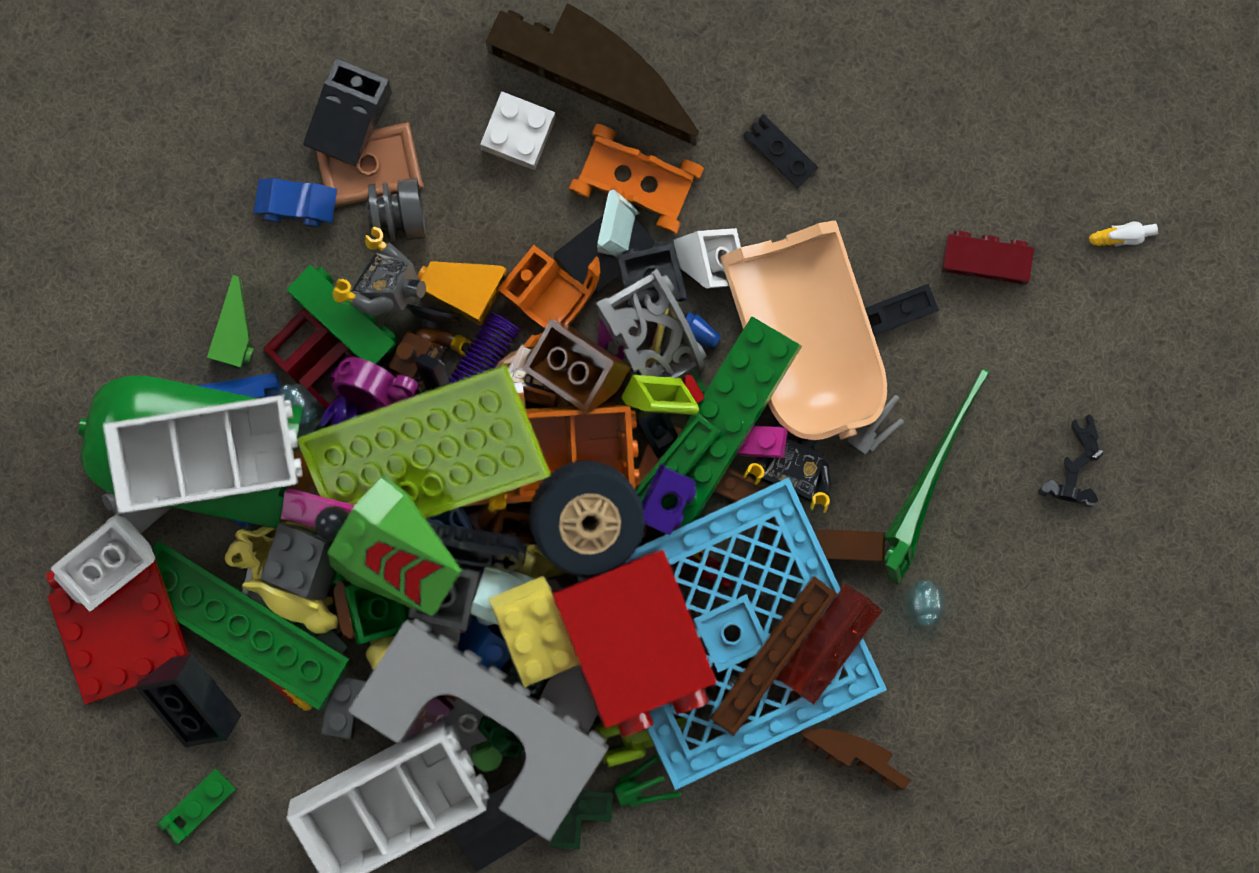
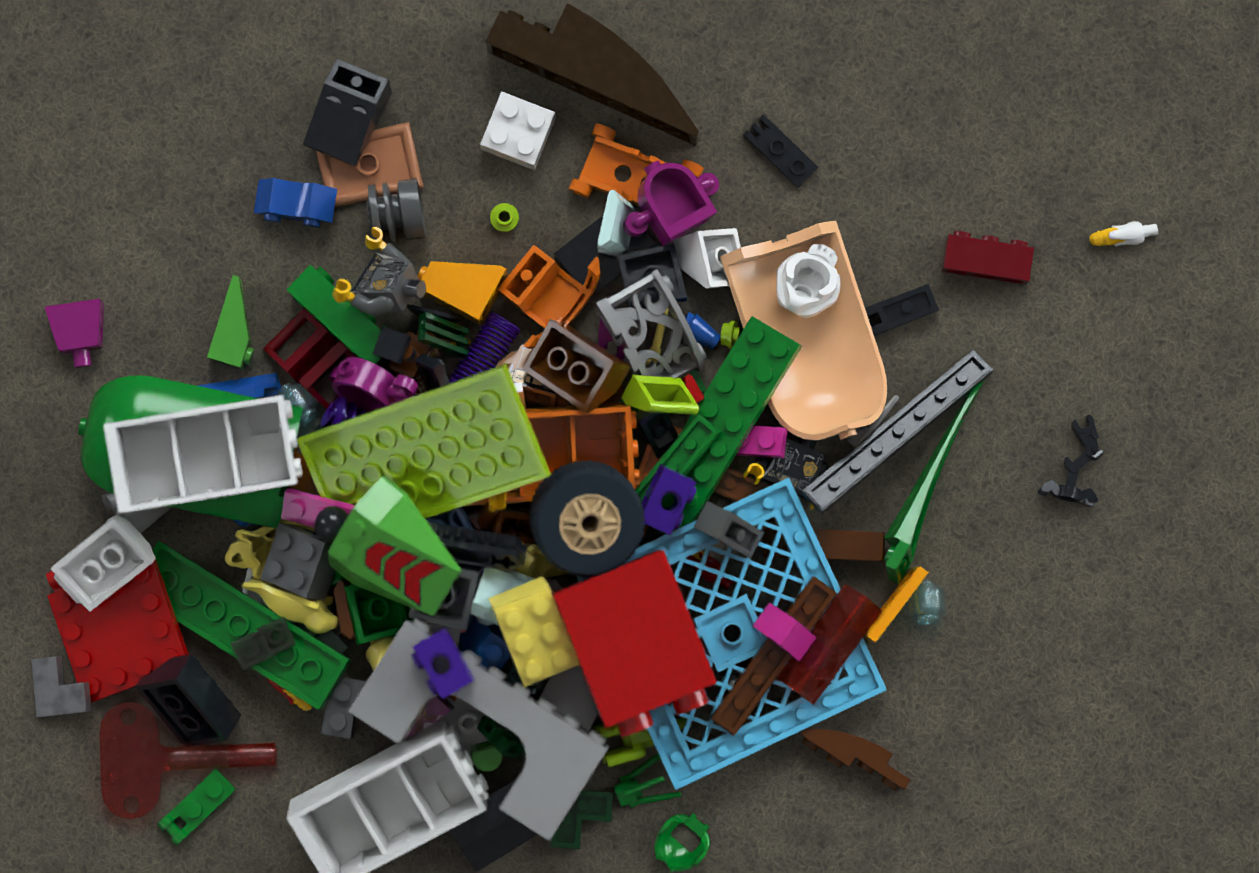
(52, 695): none -> flat silver tile
(77, 328): none -> magenta torso
(136, 759): none -> clear red piece
(263, 644): none -> clear smoke slope
(392, 345): none -> black tile
(444, 330): none -> dark green tile
(458, 673): none -> dark purple brick
(504, 226): none -> lime plate
(672, 202): none -> magenta piece
(674, 853): none -> green helmet
(728, 529): none -> dark grey slope
(730, 334): none -> lime plate
(784, 631): none -> dark pink slope
(808, 281): none -> white helmet
(896, 602): none -> light orange tile
(897, 432): none -> tile

